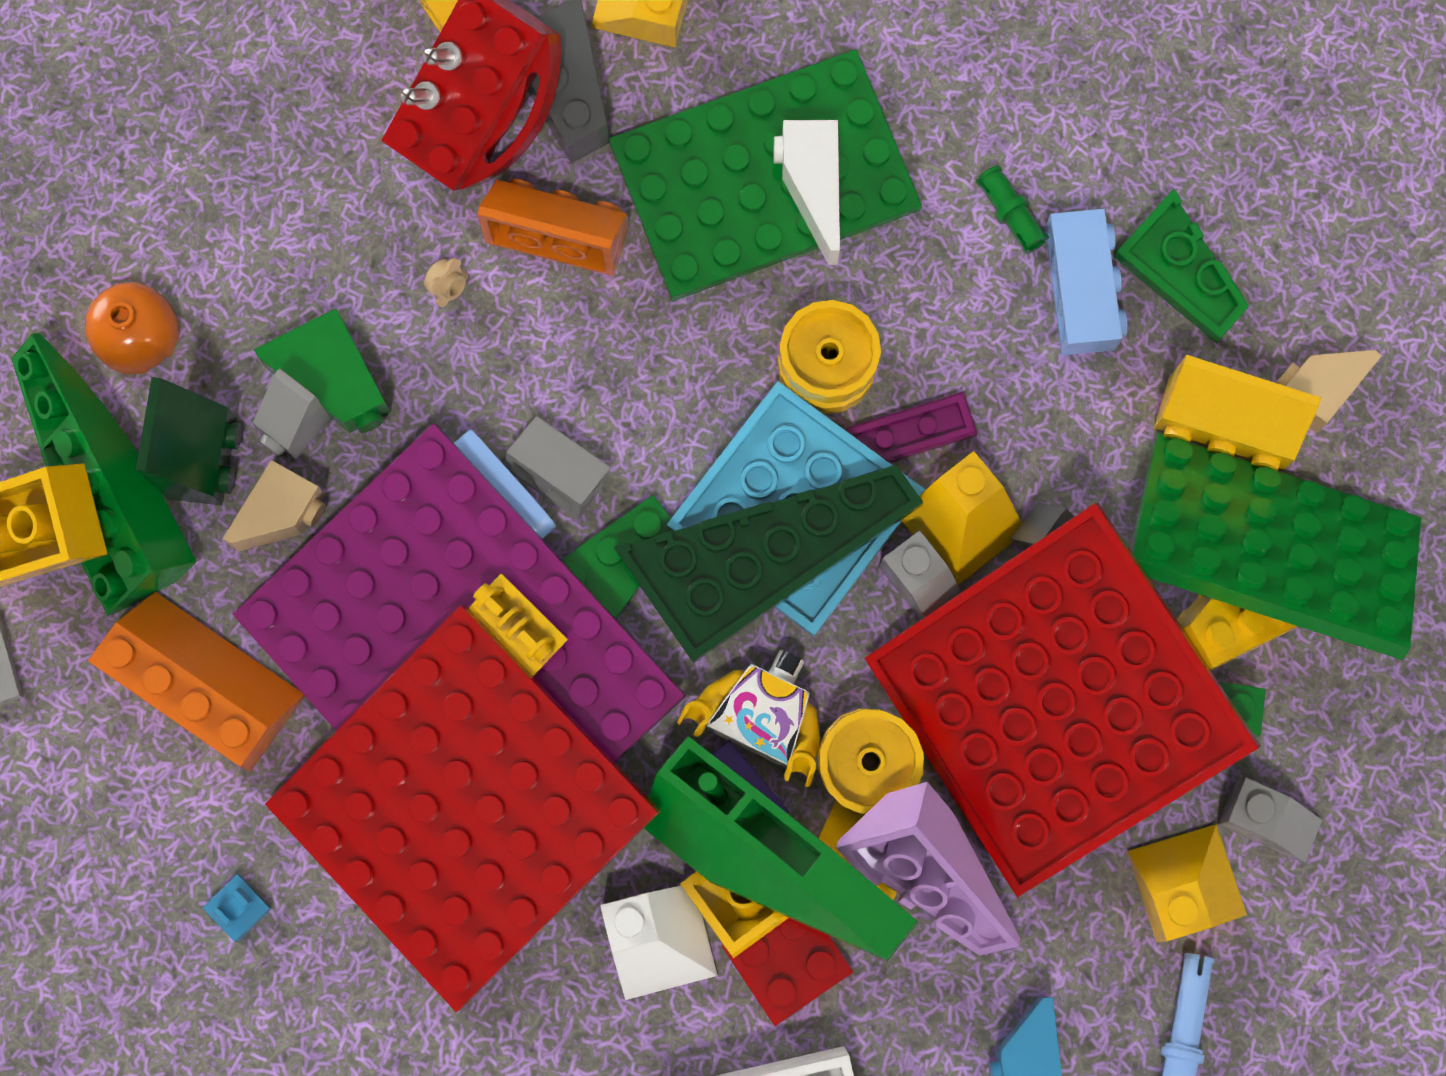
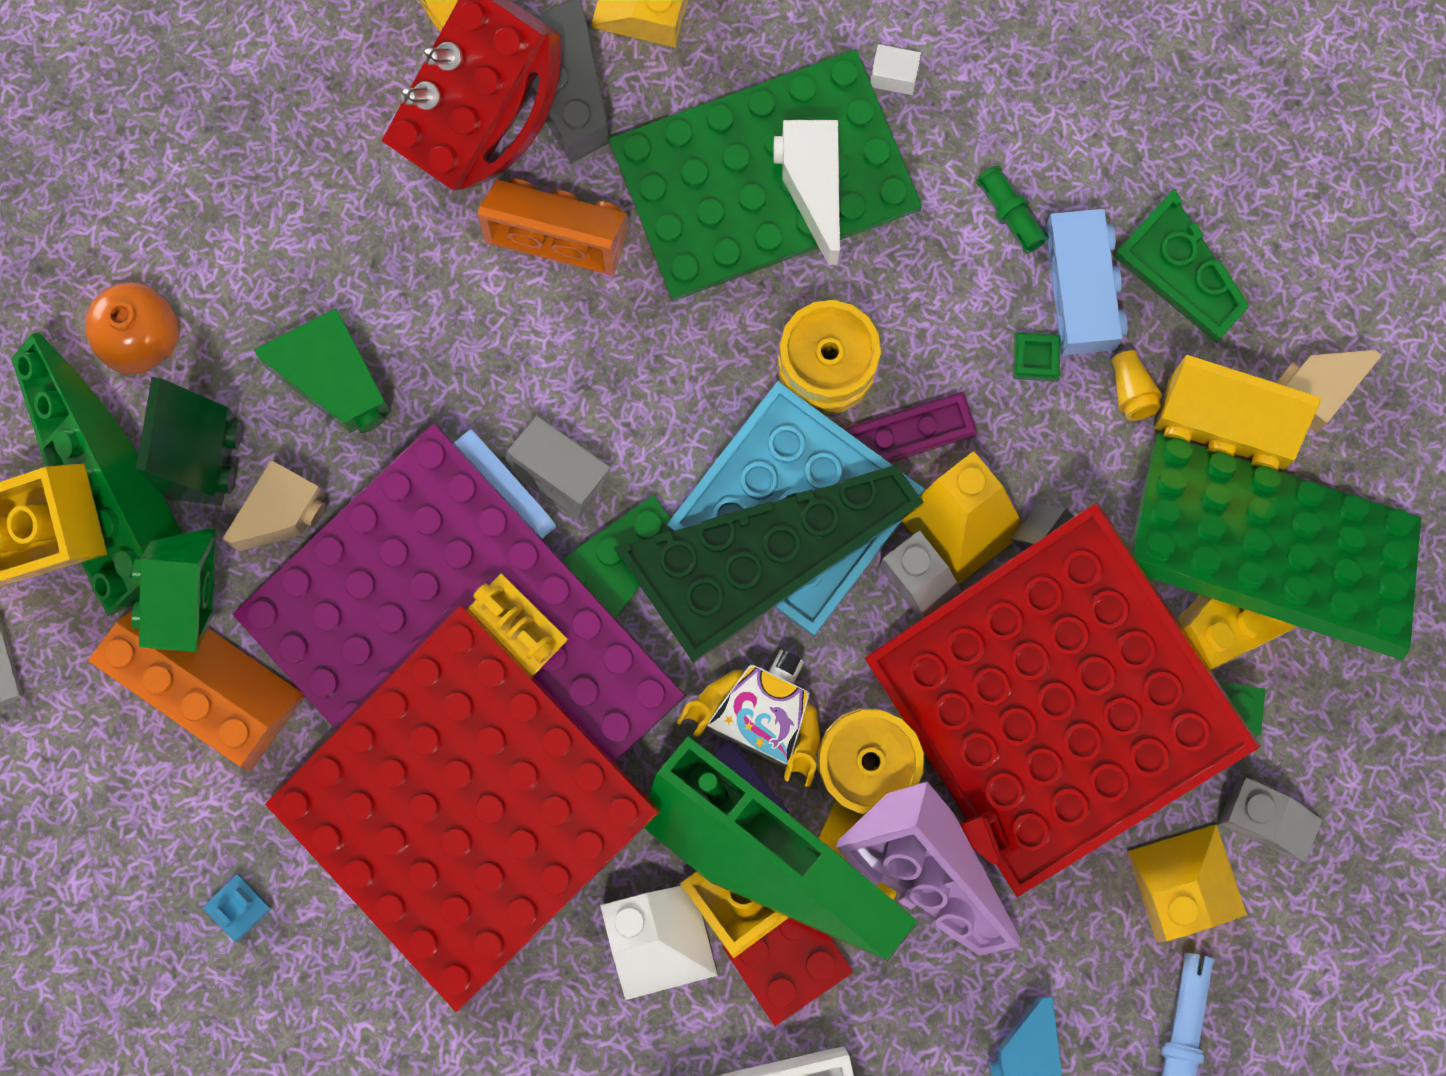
(175, 591): none -> green slope
(288, 416): light grey slope -> none
(445, 280): tan plate -> none
(895, 69): none -> white slope
(986, 837): none -> red slope
(1036, 357): none -> green tile
(1135, 388): none -> yellow cone

